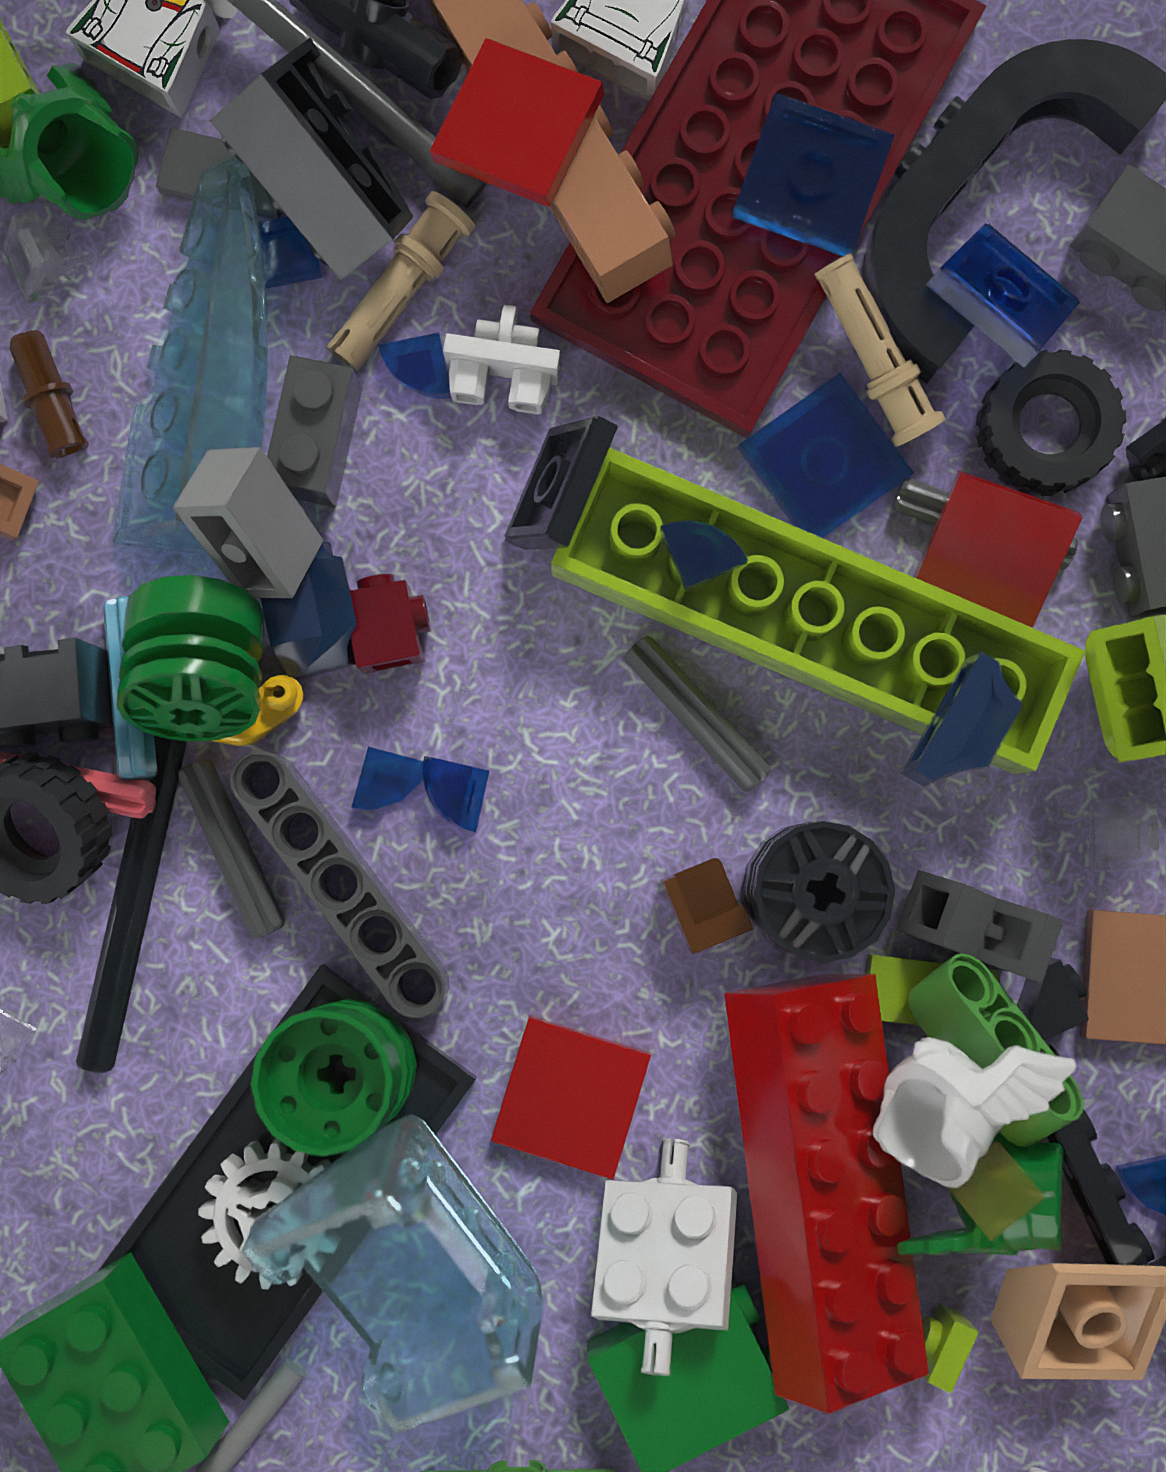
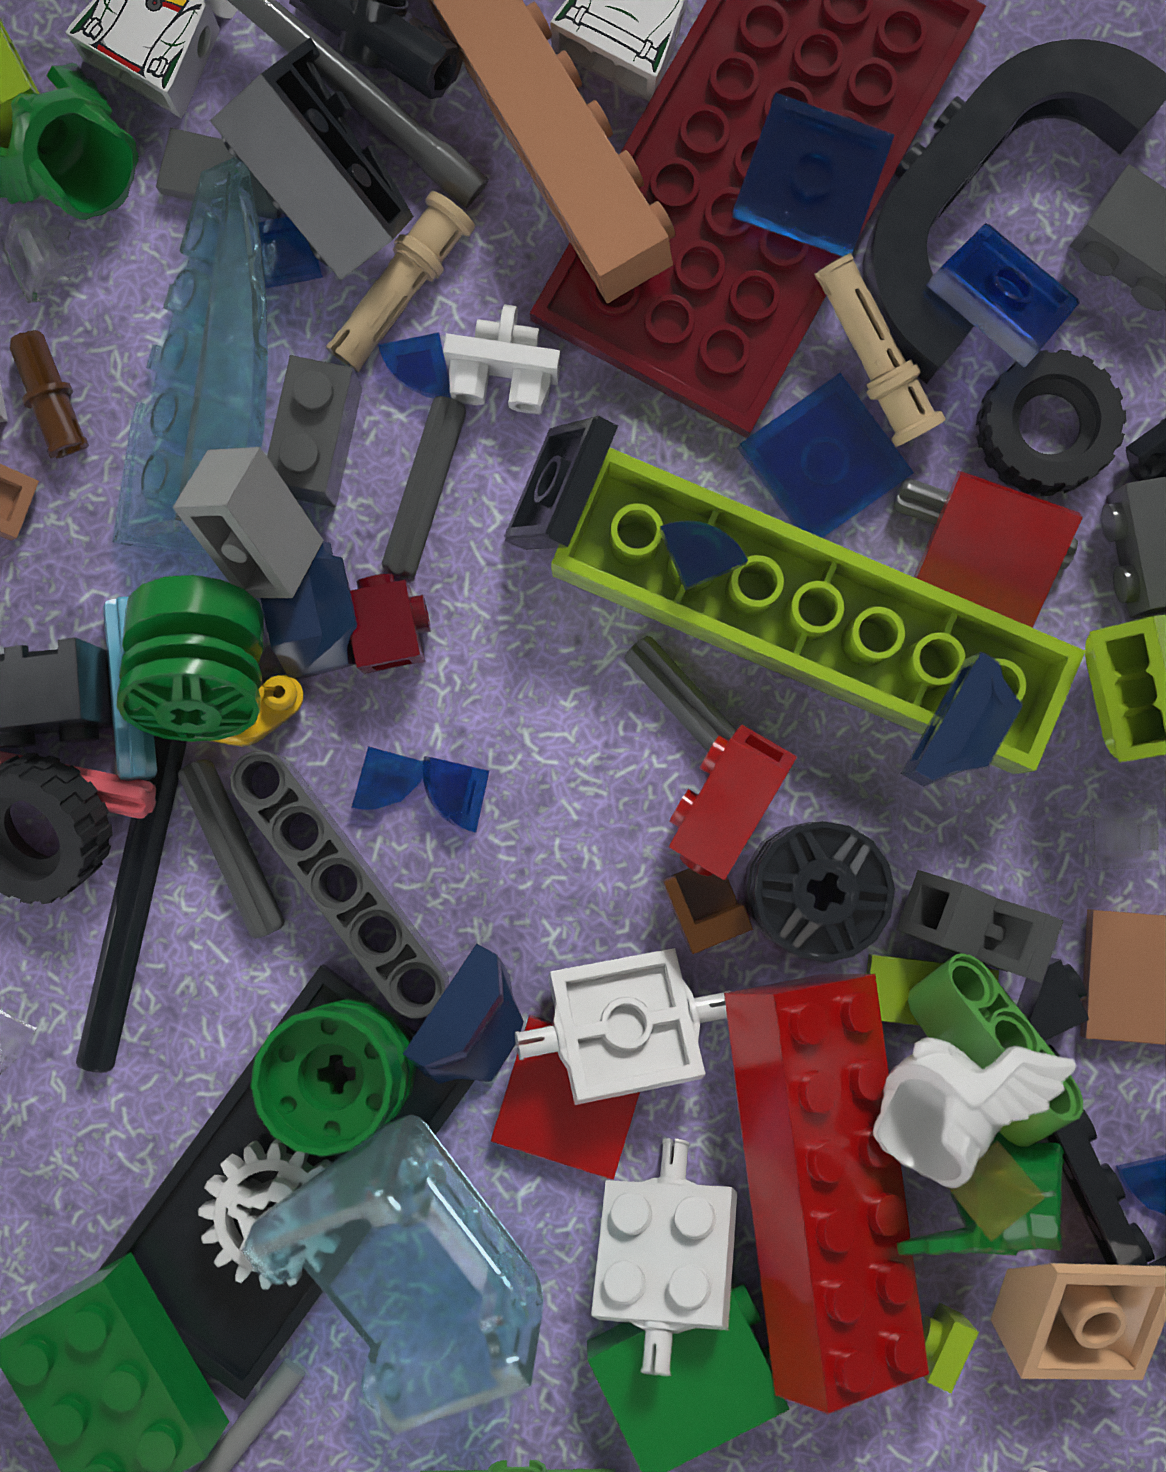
(424, 487): none -> dark grey axle
(470, 1024): none -> dark blue slope
(517, 122): red tile -> none
(624, 1026): none -> white plate
(731, 802): none -> red brick

